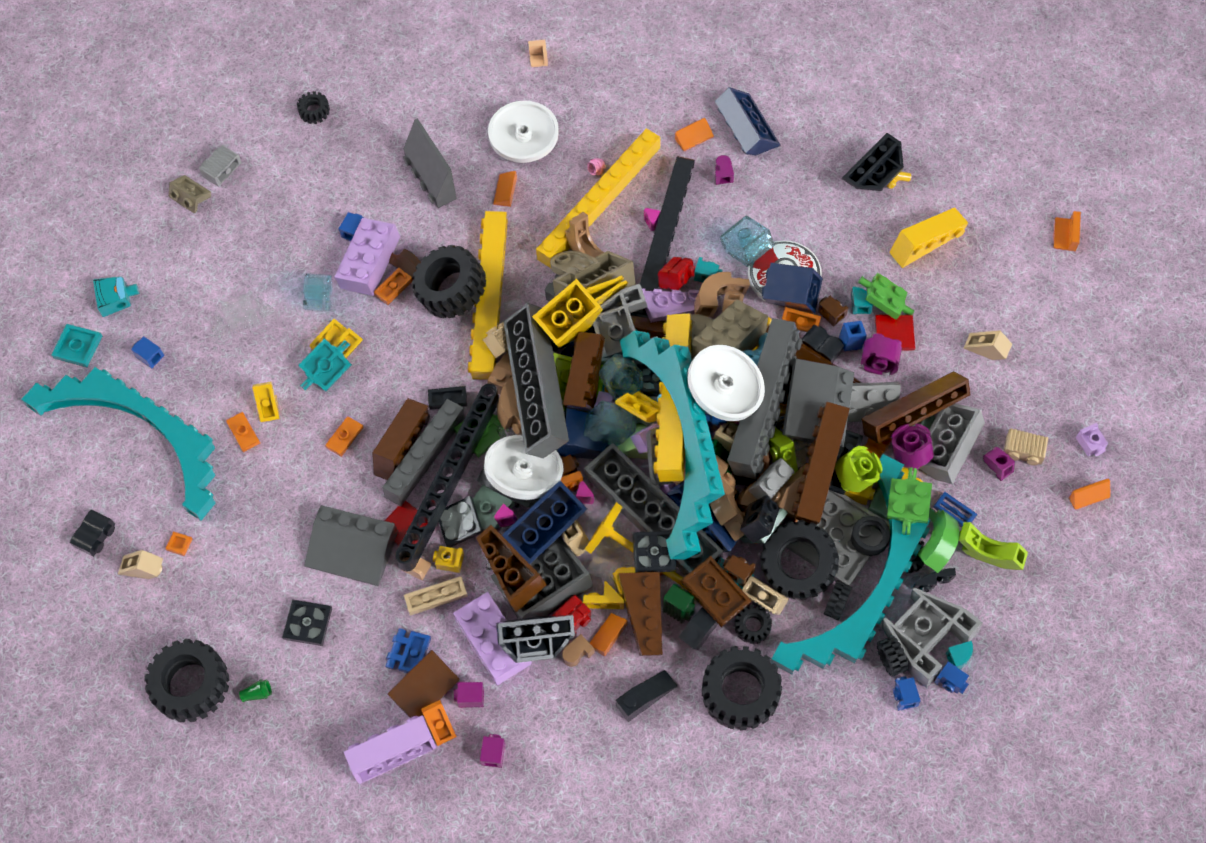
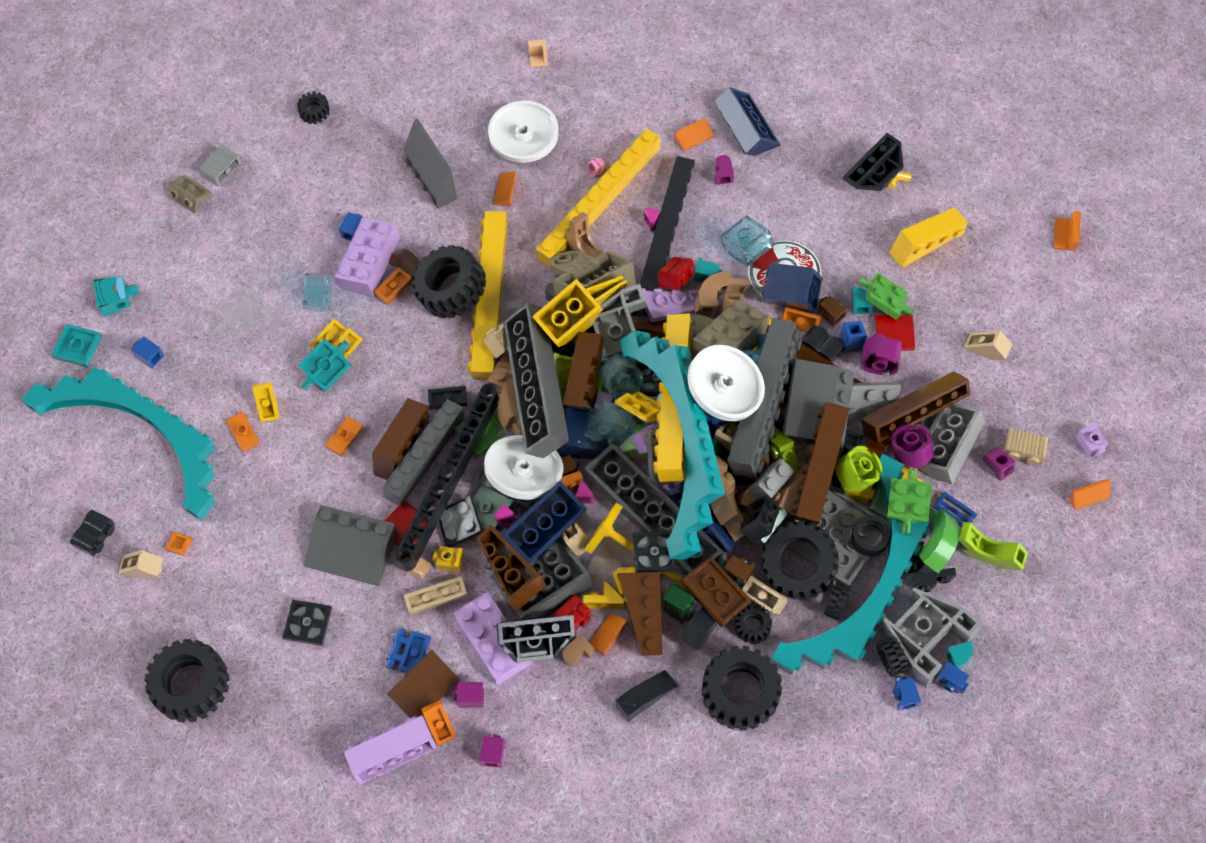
(256, 691): green cone -> none

